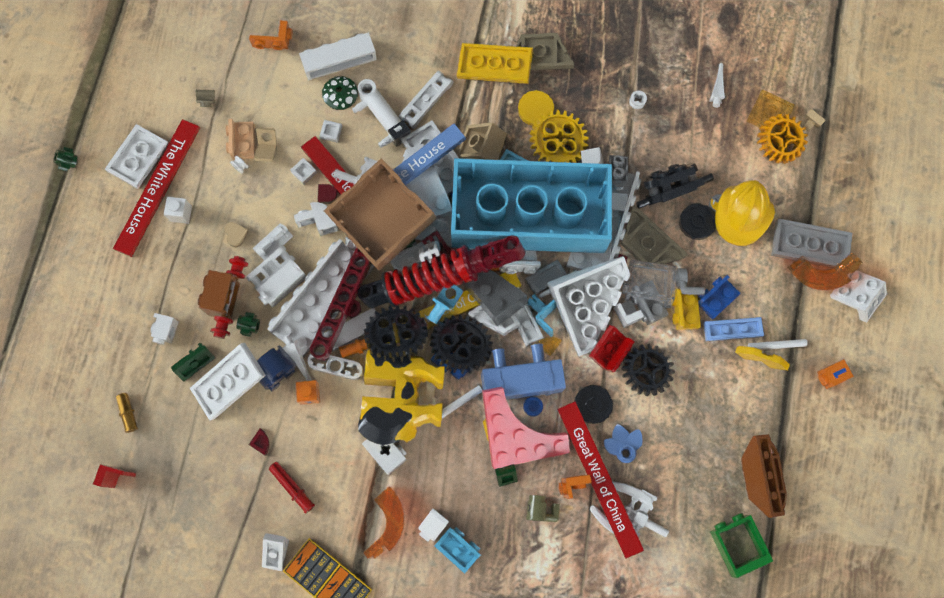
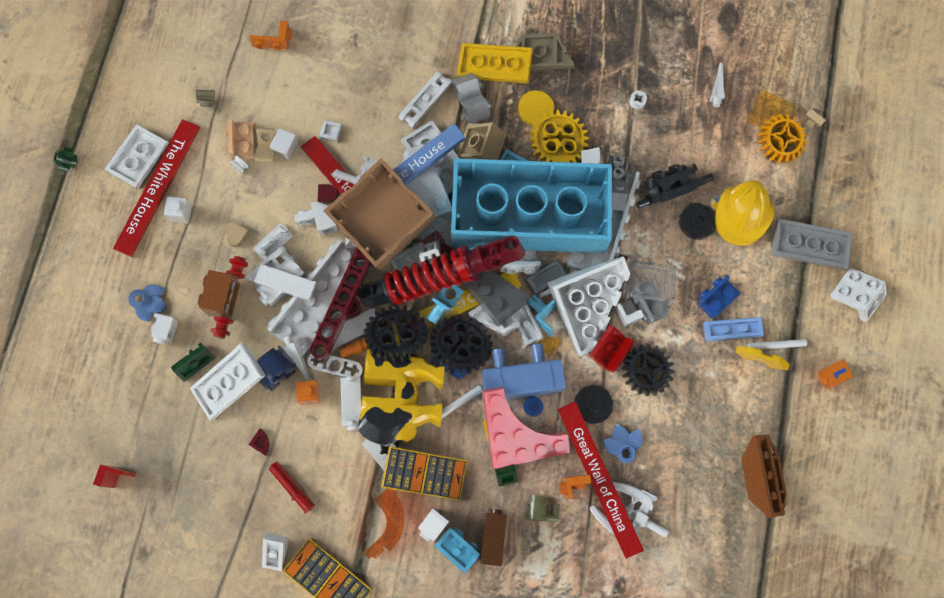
(126, 413): pearl gold axle -> none
(150, 303): none -> medium blue plate
(248, 324): dark green gear -> none
(284, 143): none -> white panel
(285, 282): none -> white tile
(303, 171): white tile -> none
(338, 56): white brick -> none
(343, 99): dark green dish -> none
(351, 402): none -> white brick
(383, 112): white piece -> none
(424, 473): none -> tile
(469, 94): none -> light grey brick
(493, 538): none -> reddish brown brick
(648, 241): dark tan wing -> none
(681, 281): light grey plate -> none
(686, 311): yellow bracket -> none
(752, 564): green window -> none
(825, 279): clear orange arch -> none

